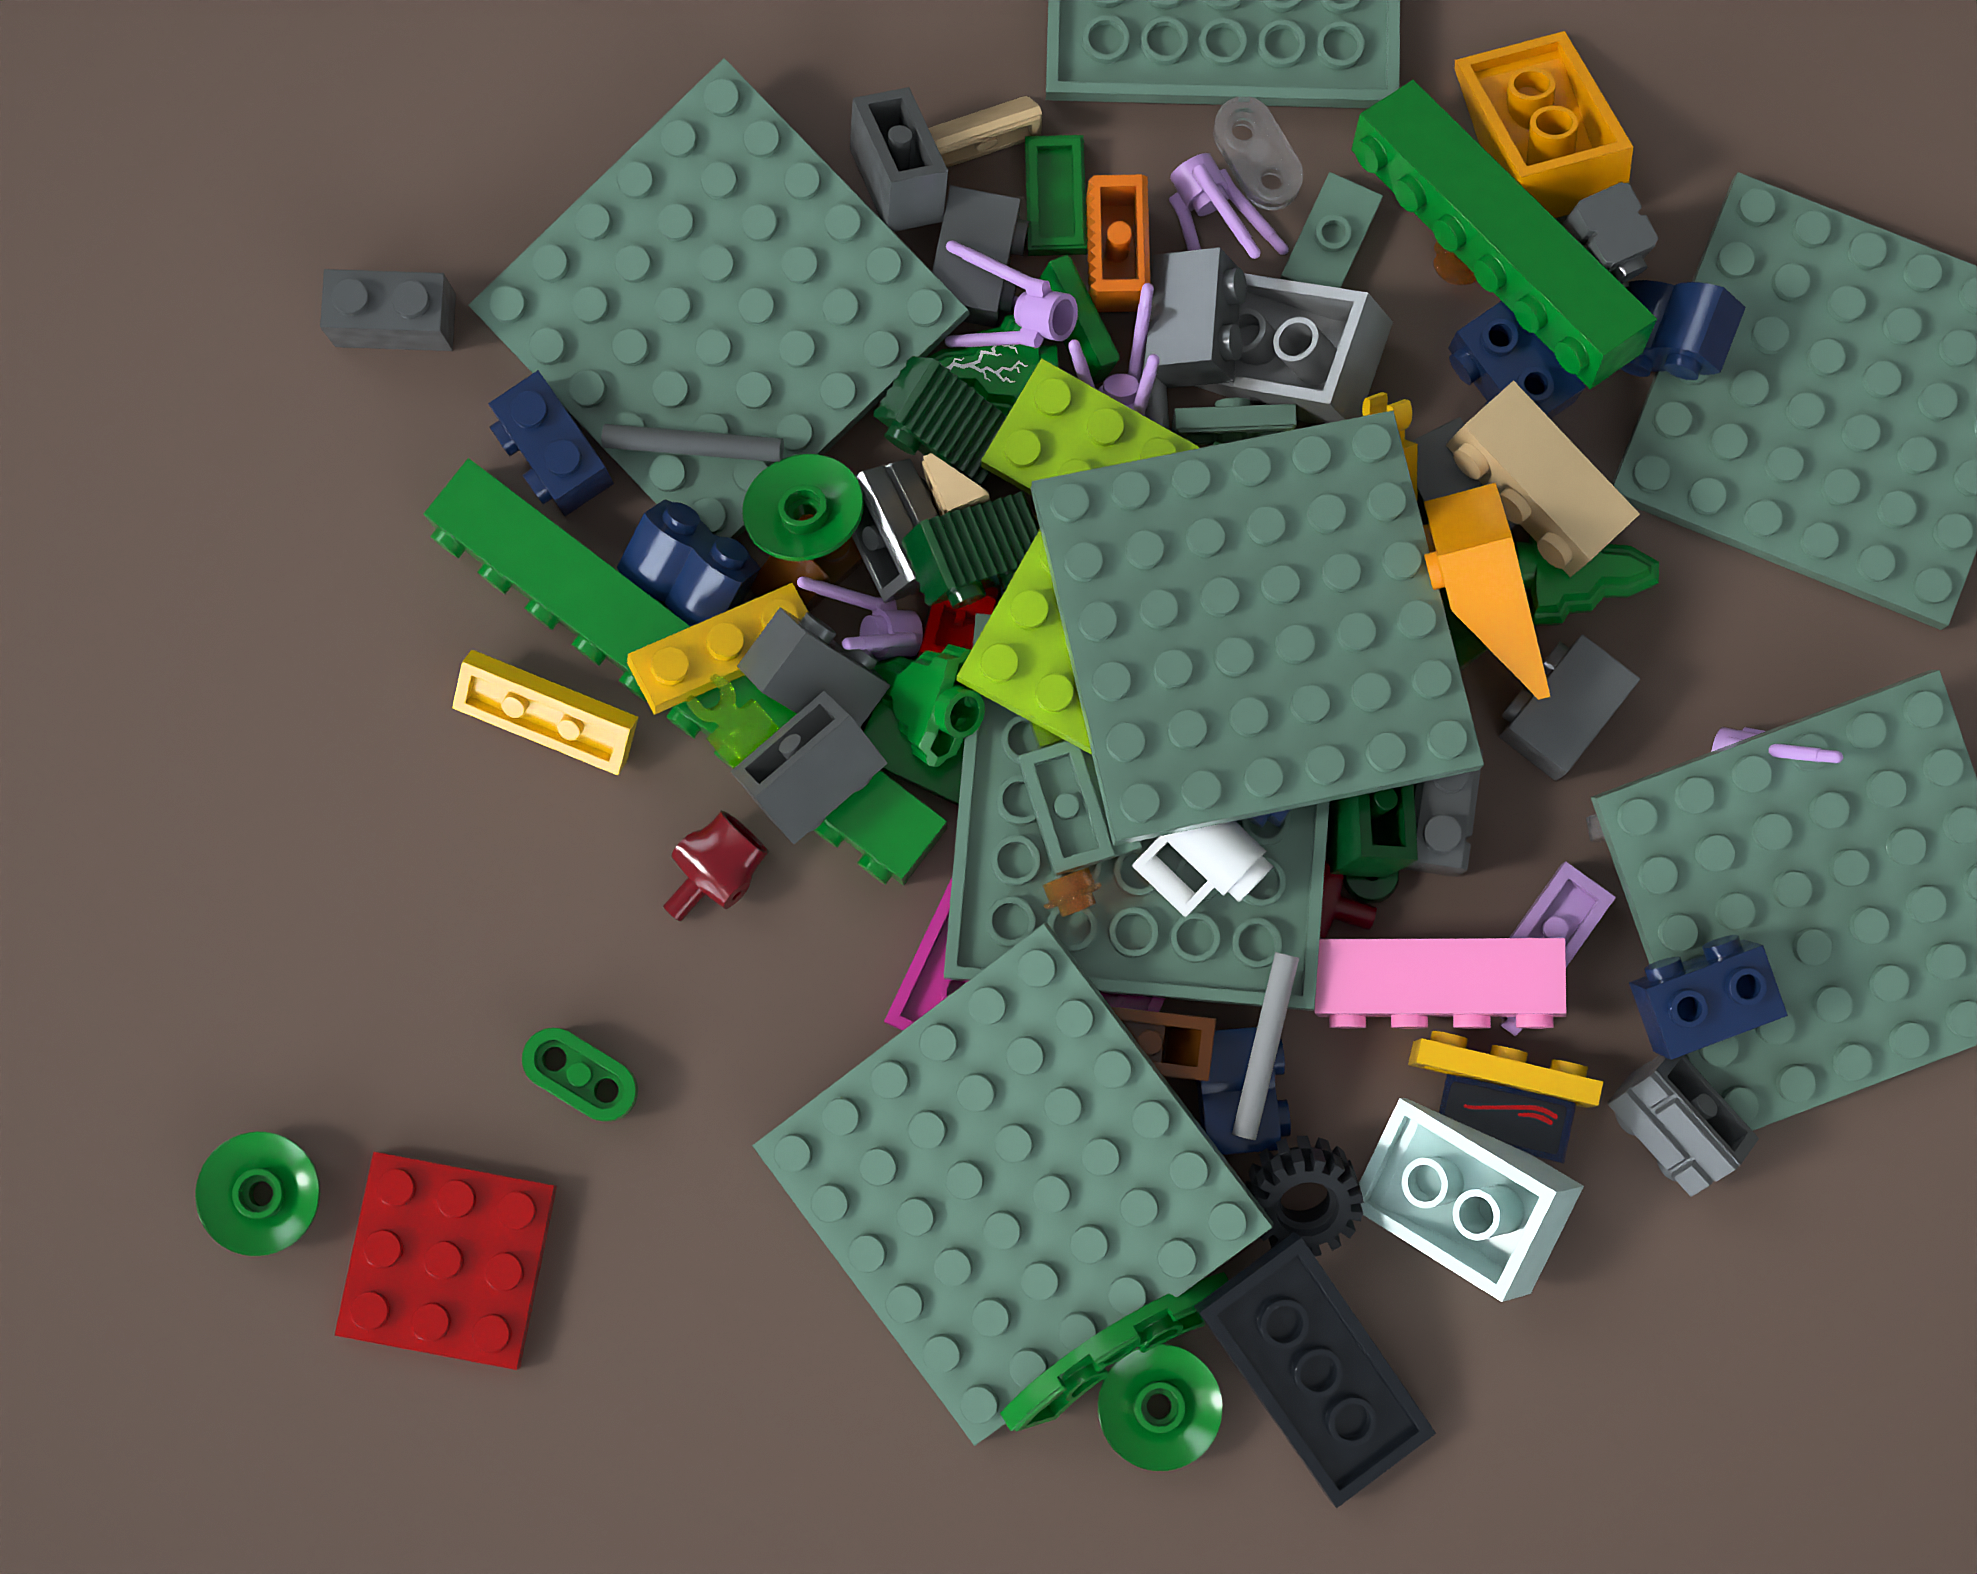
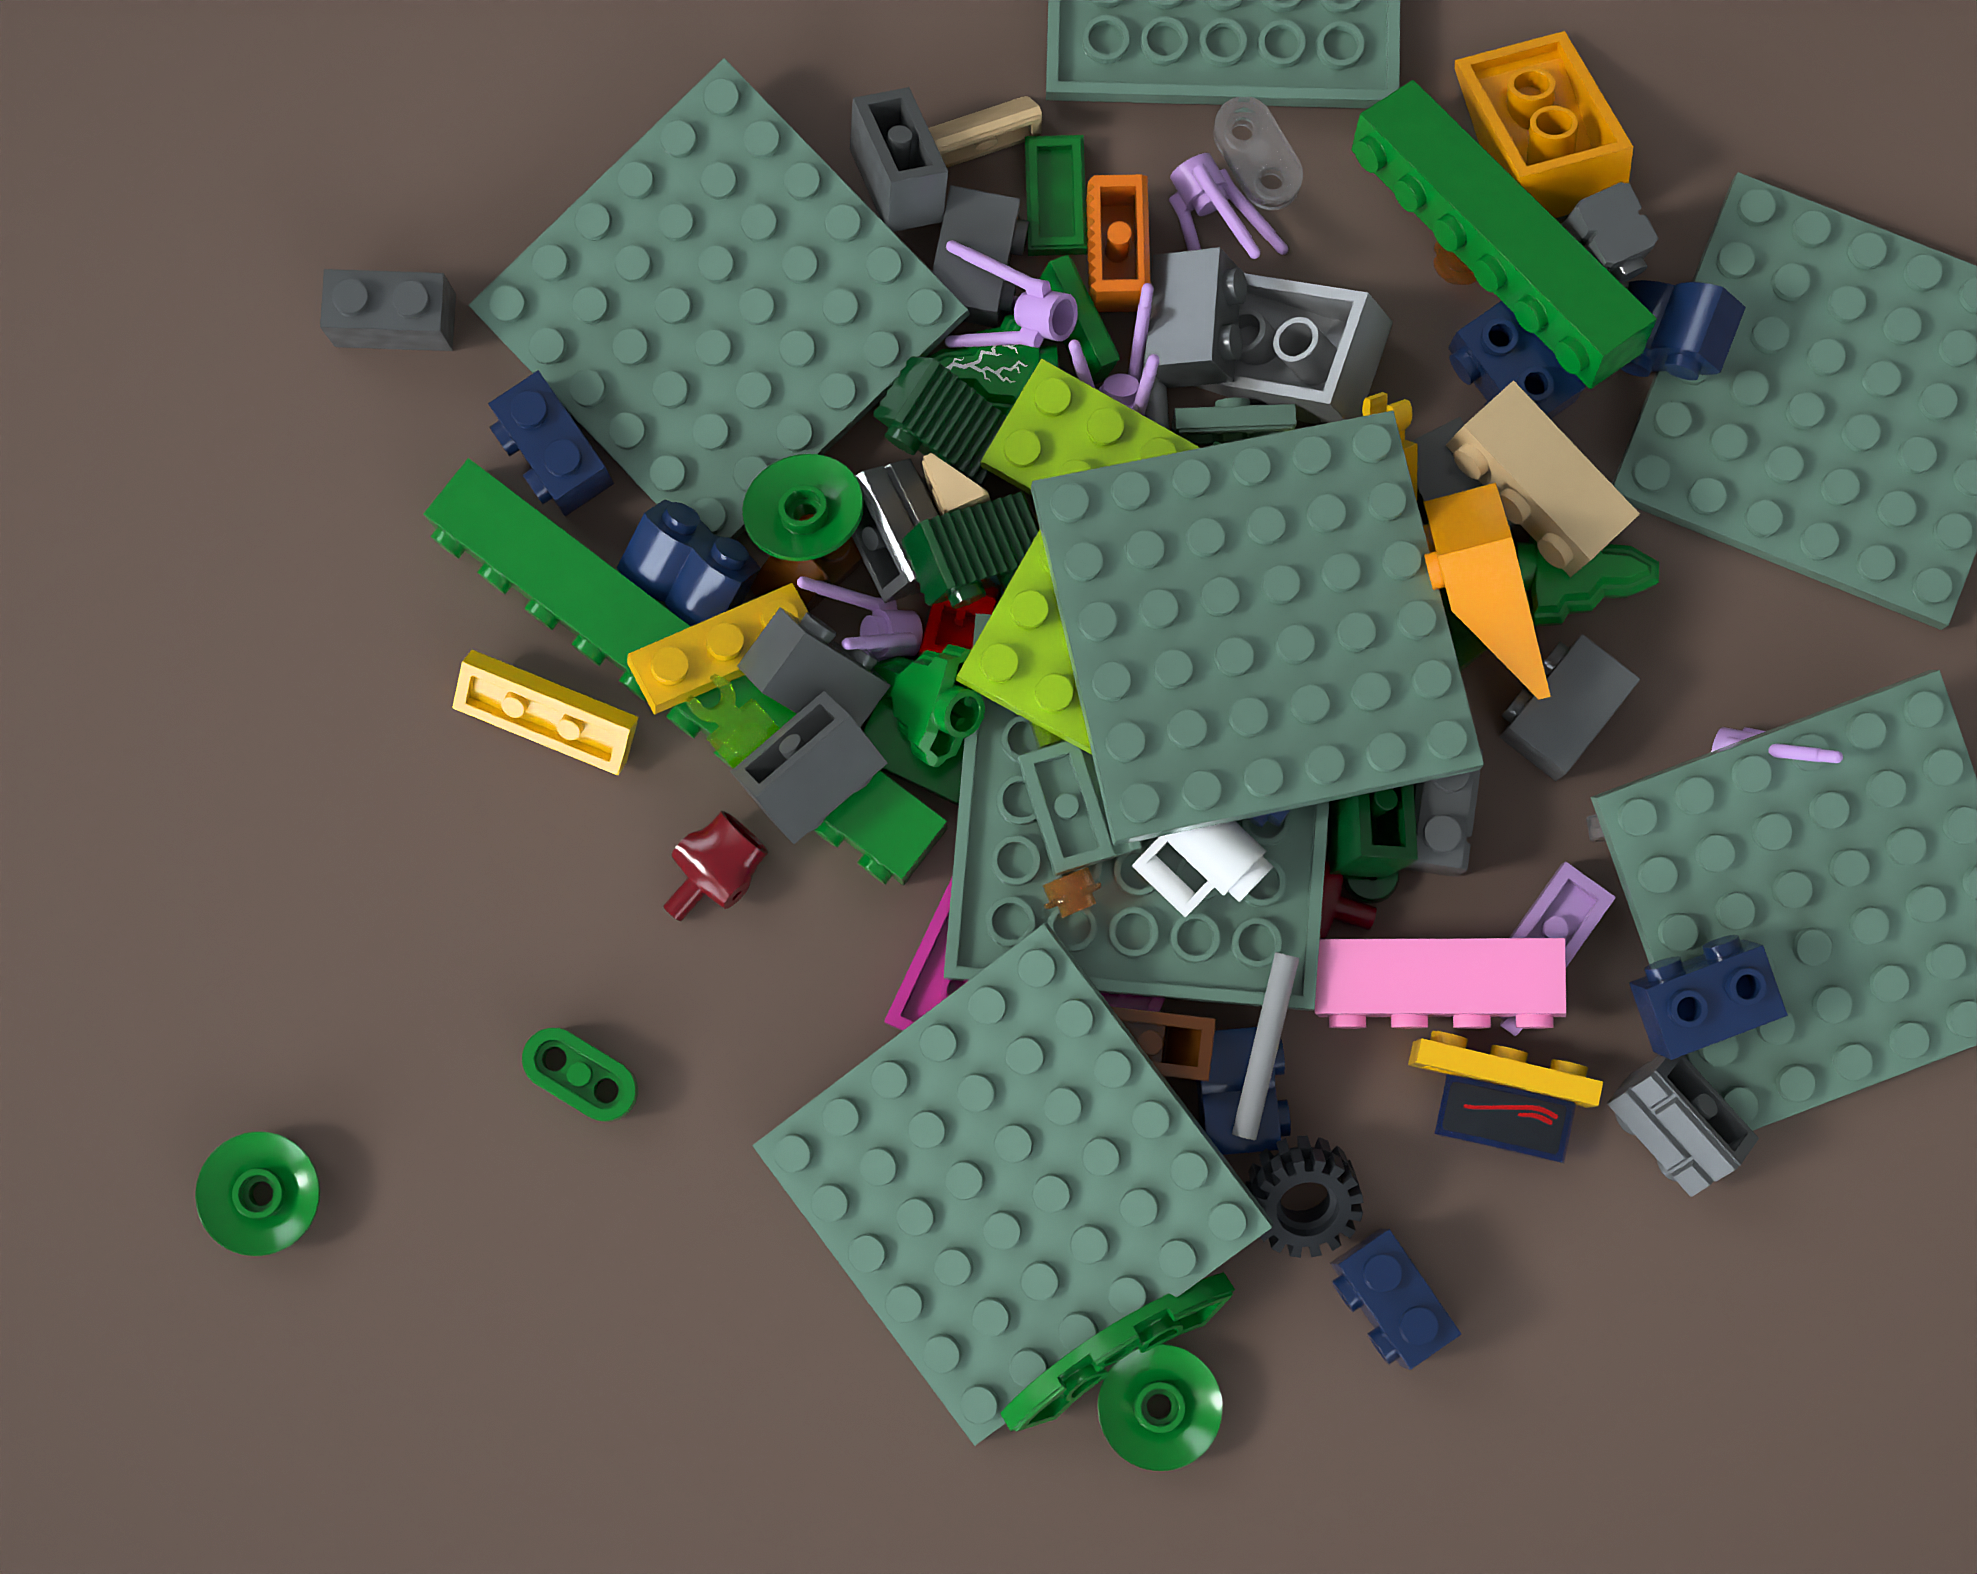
(446, 1260): red plate -> none
(692, 443): dark grey bar -> none
(1315, 1369): black plate -> none
(1332, 233): sand green plate -> none
(1394, 1298): none -> dark blue brick
(1467, 1199): light aqua slope -> none

